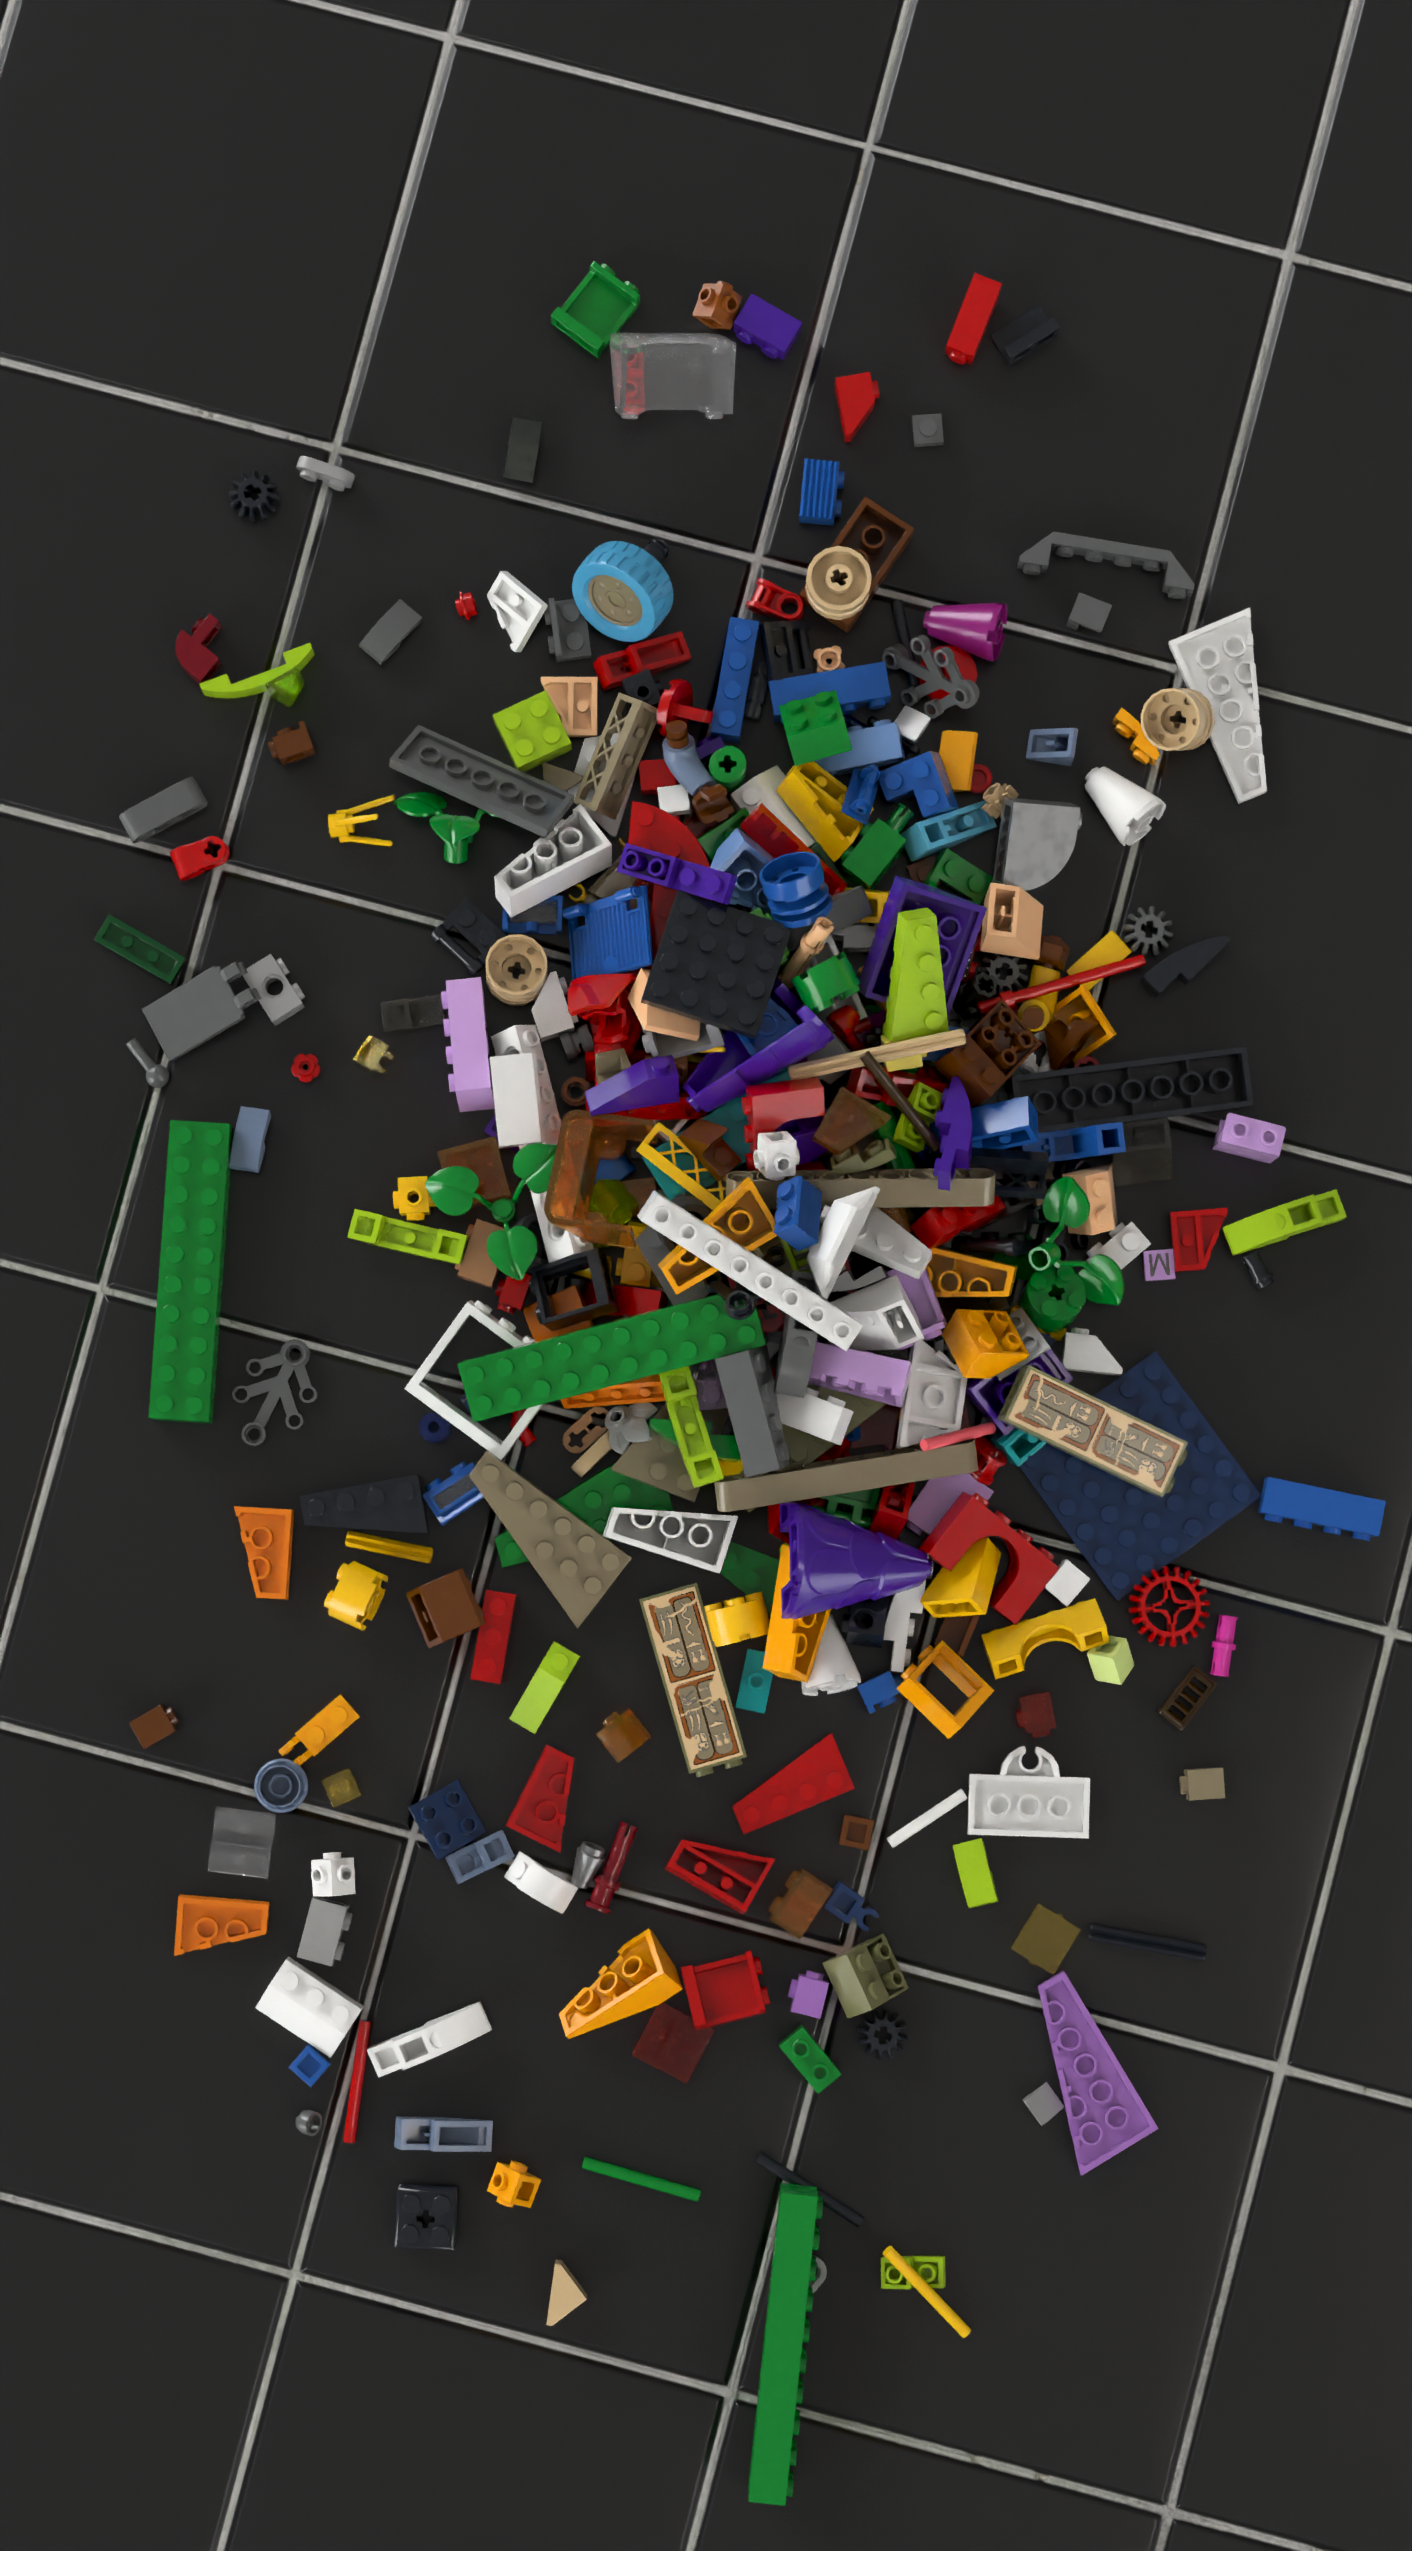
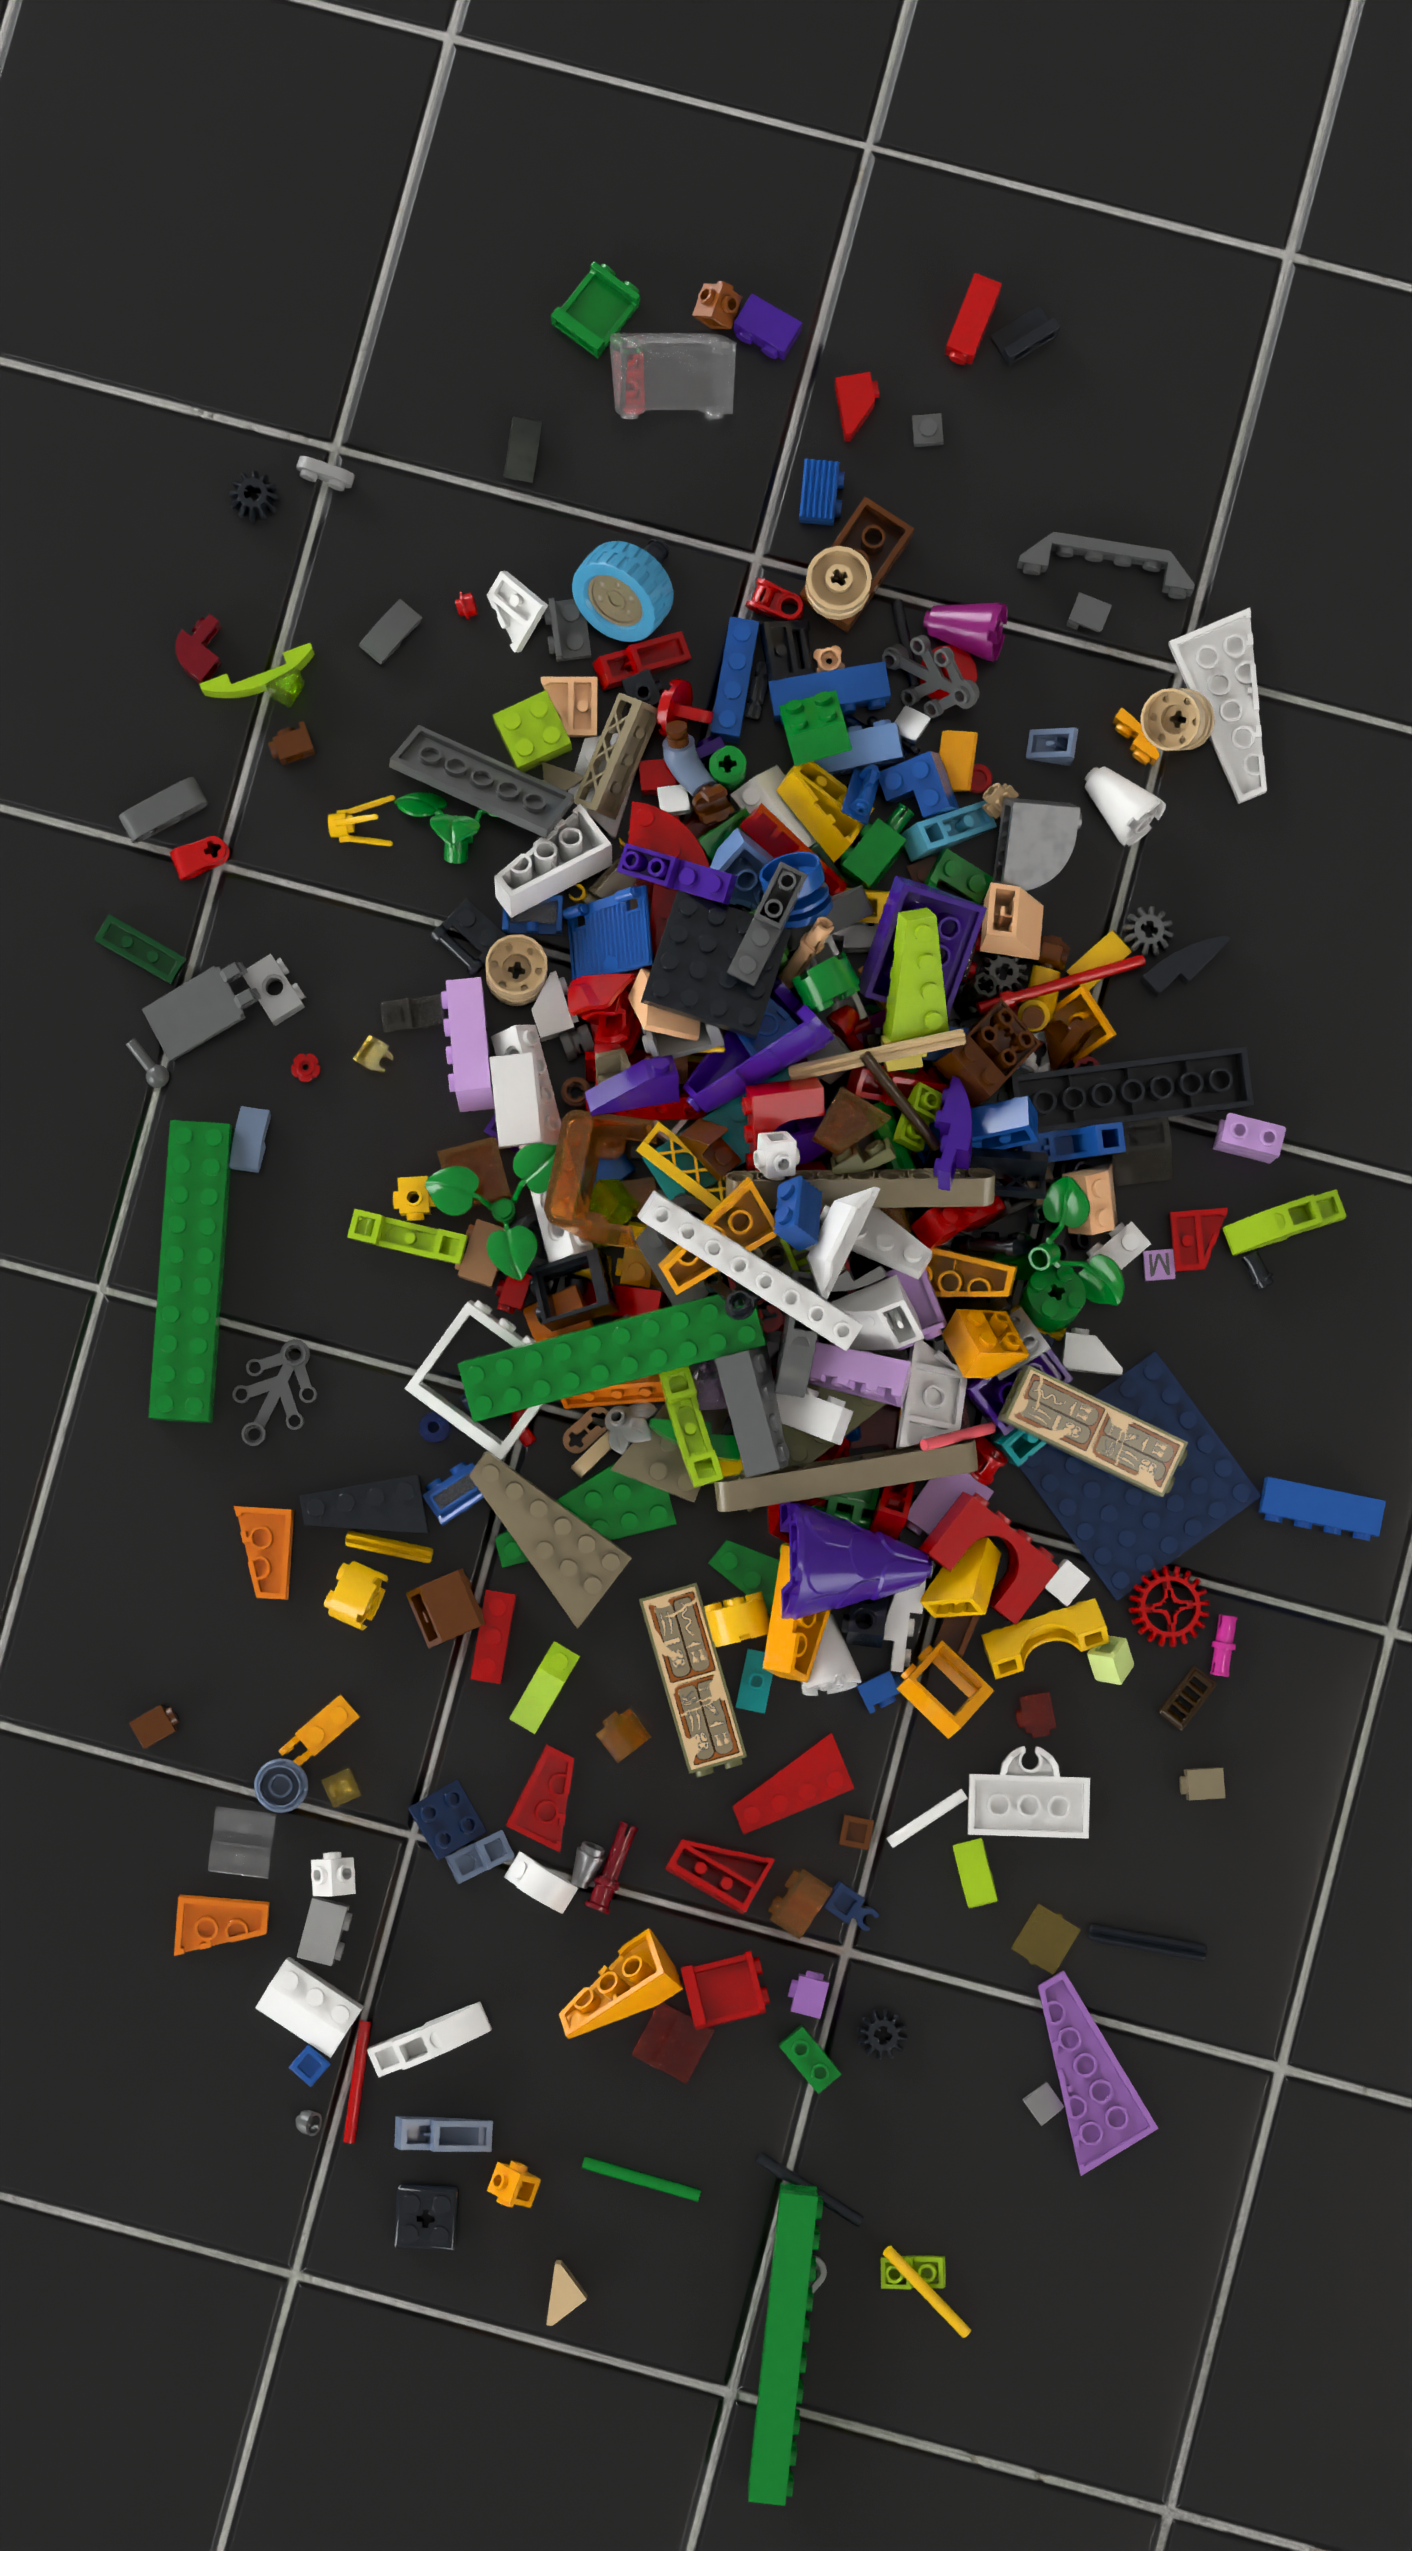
(682, 1536): white wedge -> none
(767, 924): none -> dark grey slope
(865, 1976): olive slope -> none

